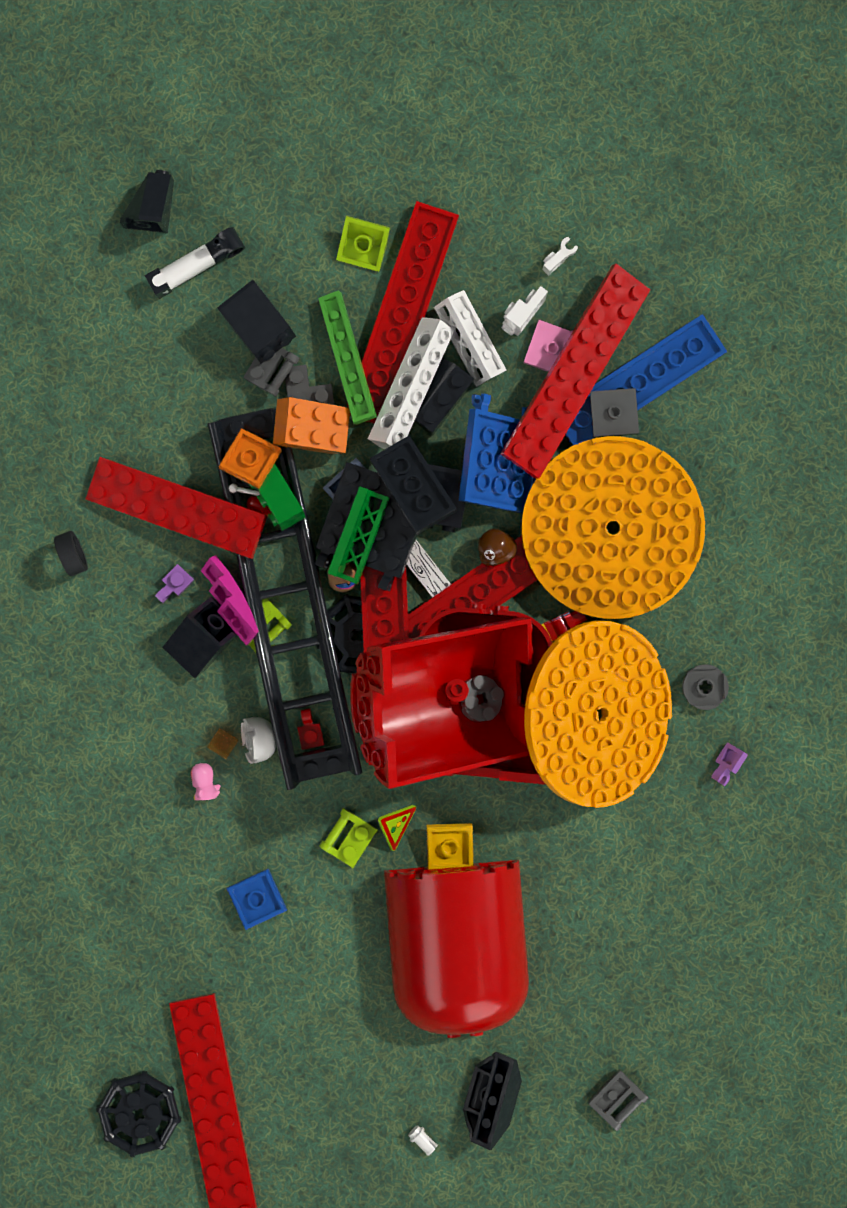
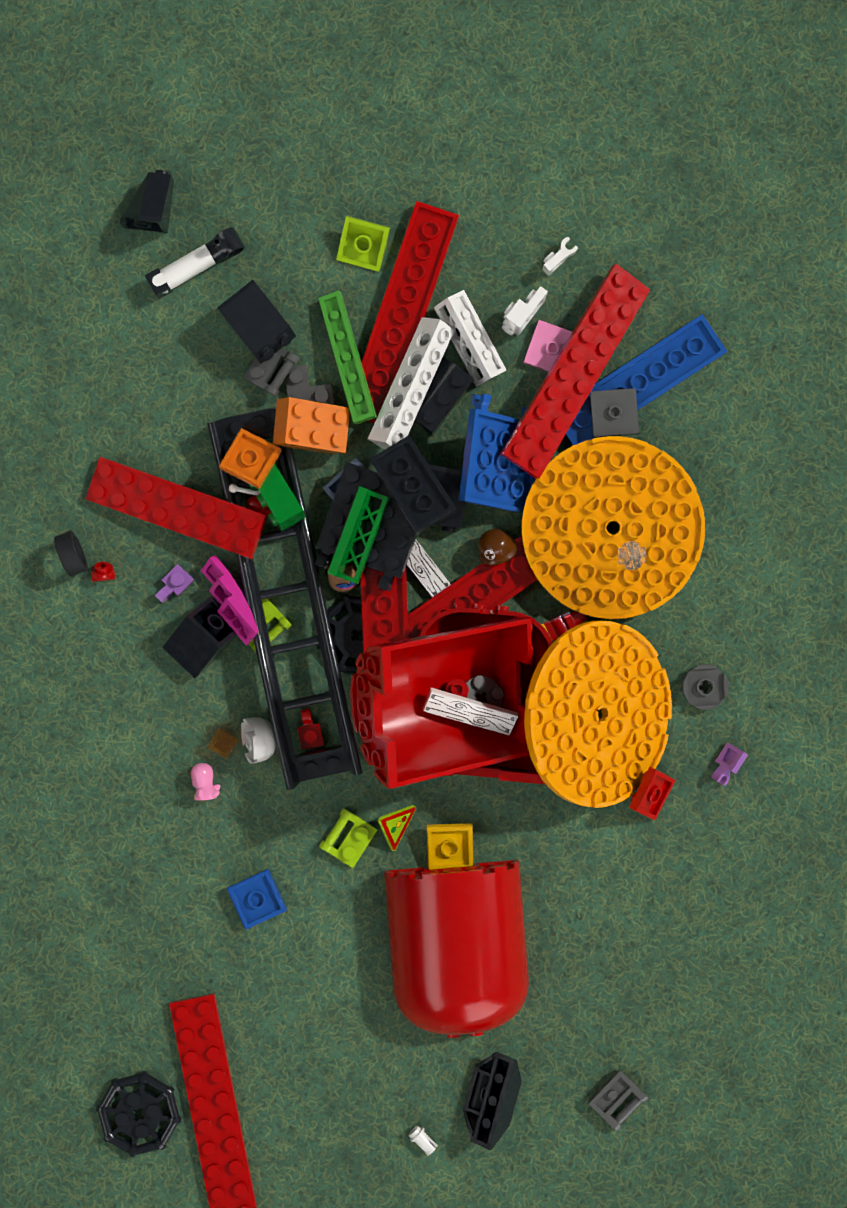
(103, 571): none -> red plate
(470, 711): none -> white tile
(631, 555): none -> clear gear
(652, 793): none -> red plate

